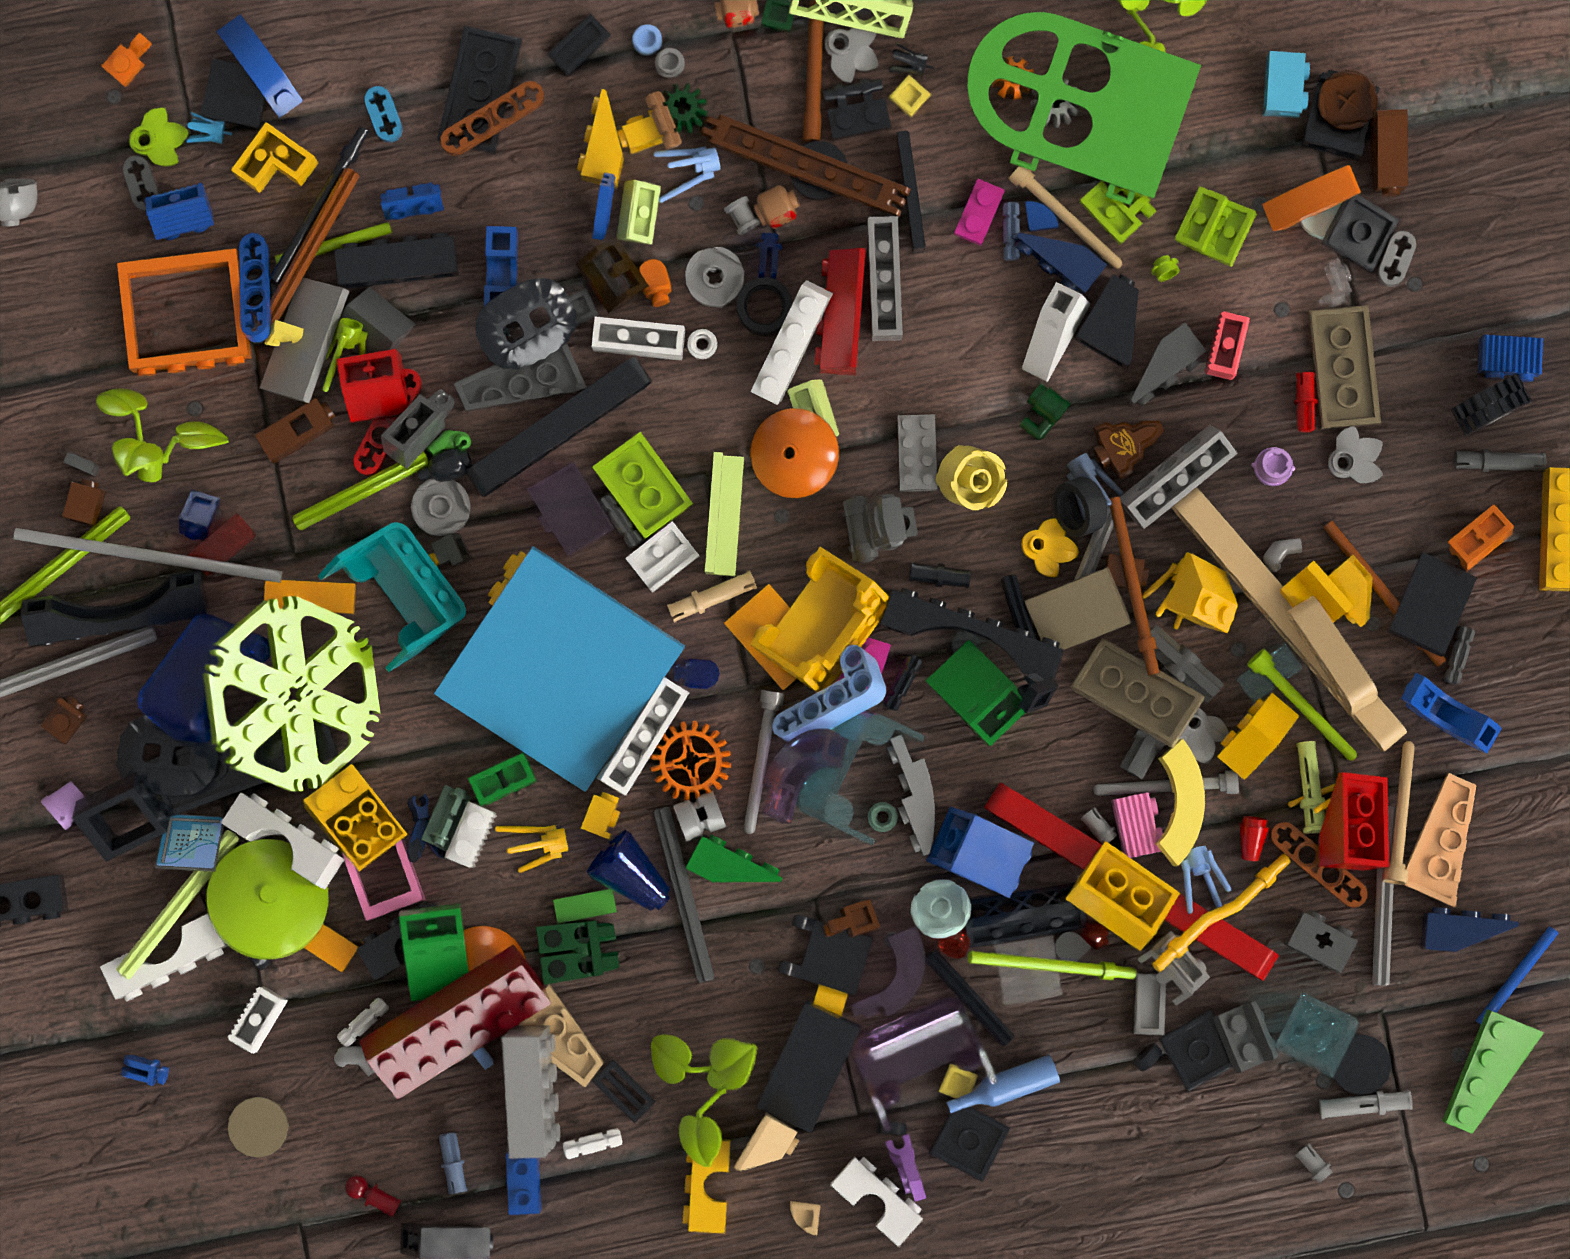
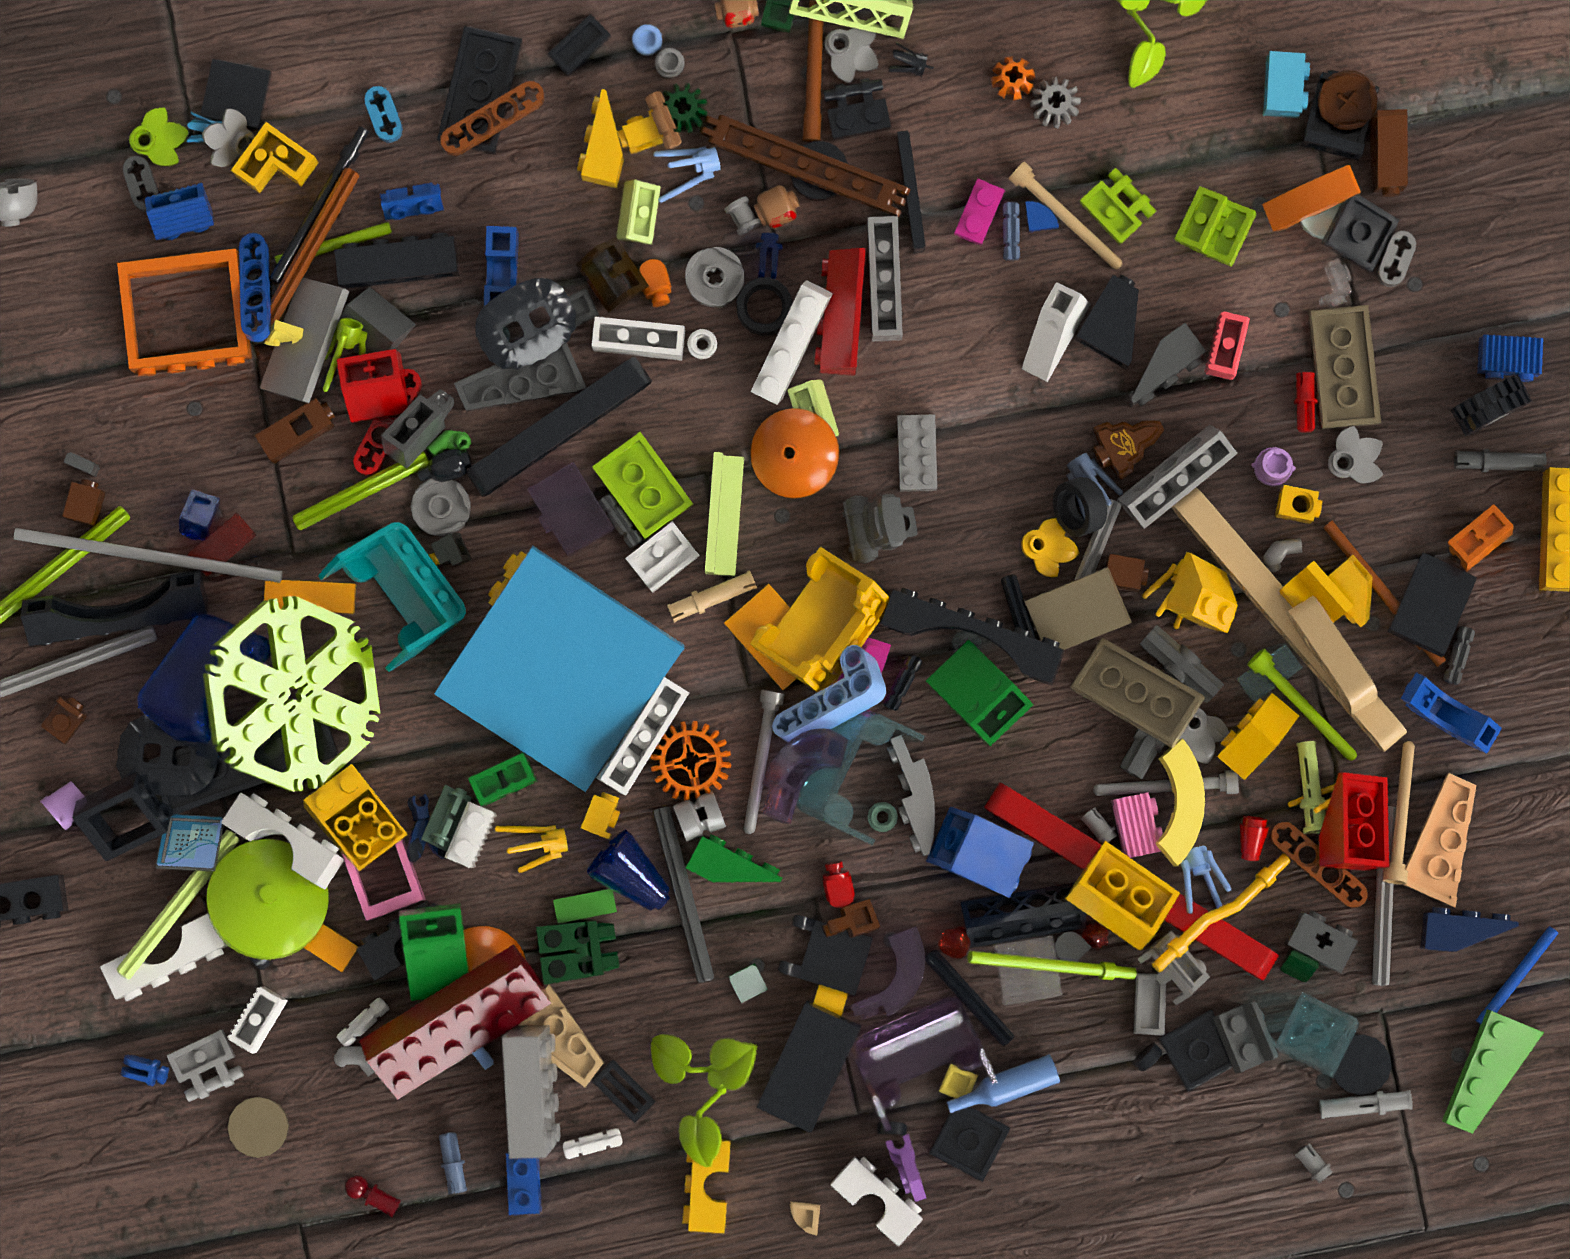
(124, 62): orange plate -> none
(144, 456): lime plant -> none
(200, 1057): none -> light grey plate
(226, 136): none -> light grey plate
(259, 65): blue arch -> none
(445, 1241): black slope -> none
(604, 206): blue tile -> none
(696, 673): clear blue arm -> none
(747, 982): none -> slope
(767, 1143): tan slope -> none
(838, 885): none -> red arm
(909, 96): light yellow tile -> none
(939, 575): black pin -> none
(941, 909): light aqua tile -> none
(972, 477): light yellow brick -> none
(1037, 693): black tile -> none
(1048, 405): dark green piece -> none
(1068, 261): dark blue slope -> none
(1131, 116): bright green door -> none
(1146, 643): dark orange bar -> none
(1165, 268): lime plate -> none
(1286, 511): none -> yellow brick
(1299, 966): none -> dark green slope

